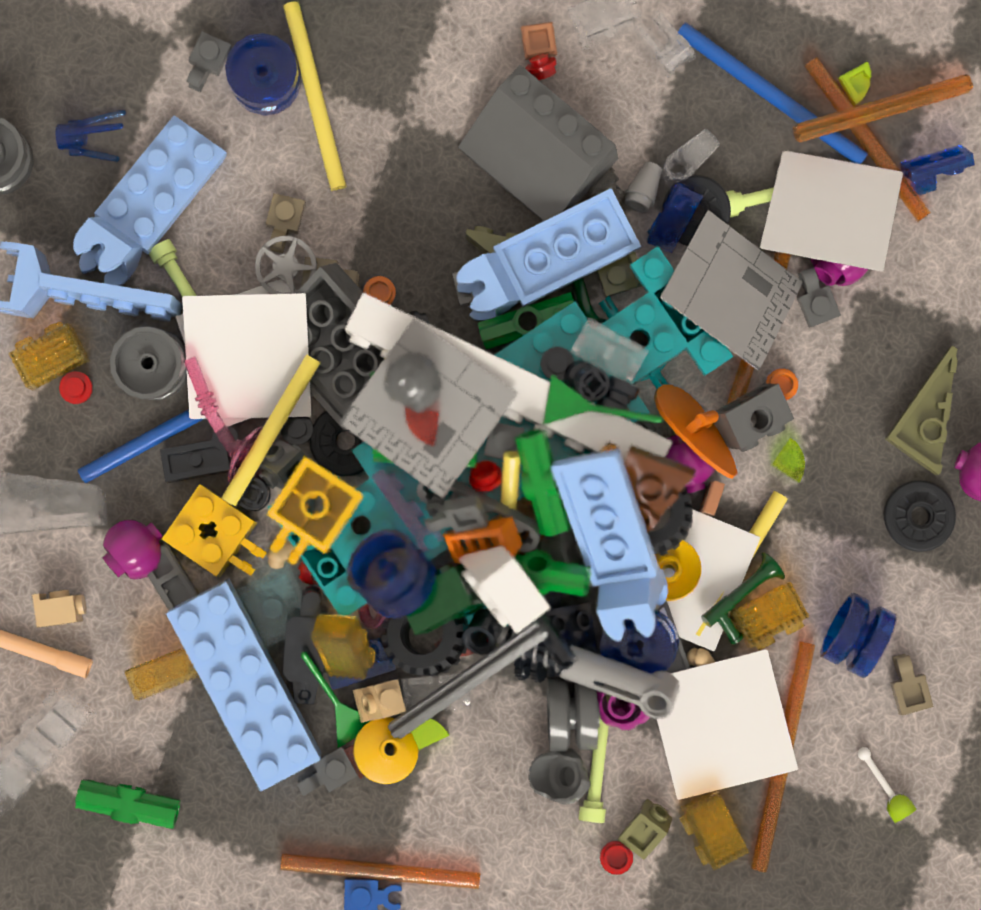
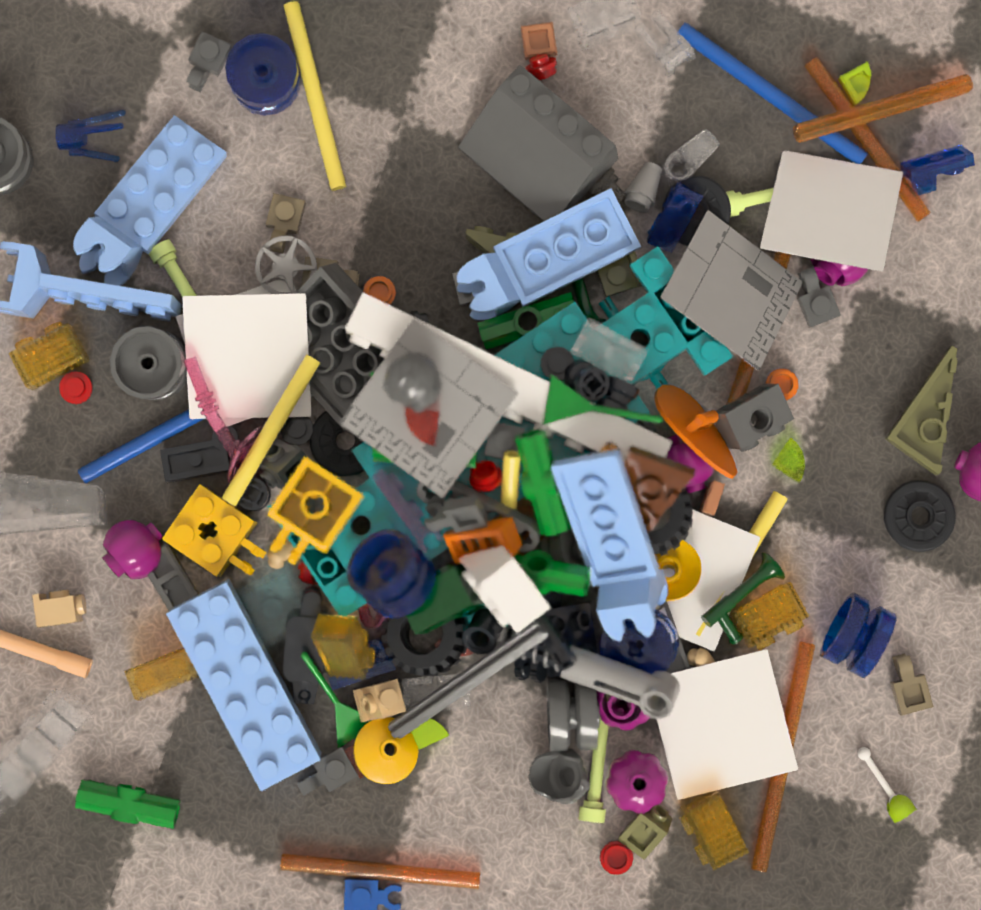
(629, 767): none -> magenta plant

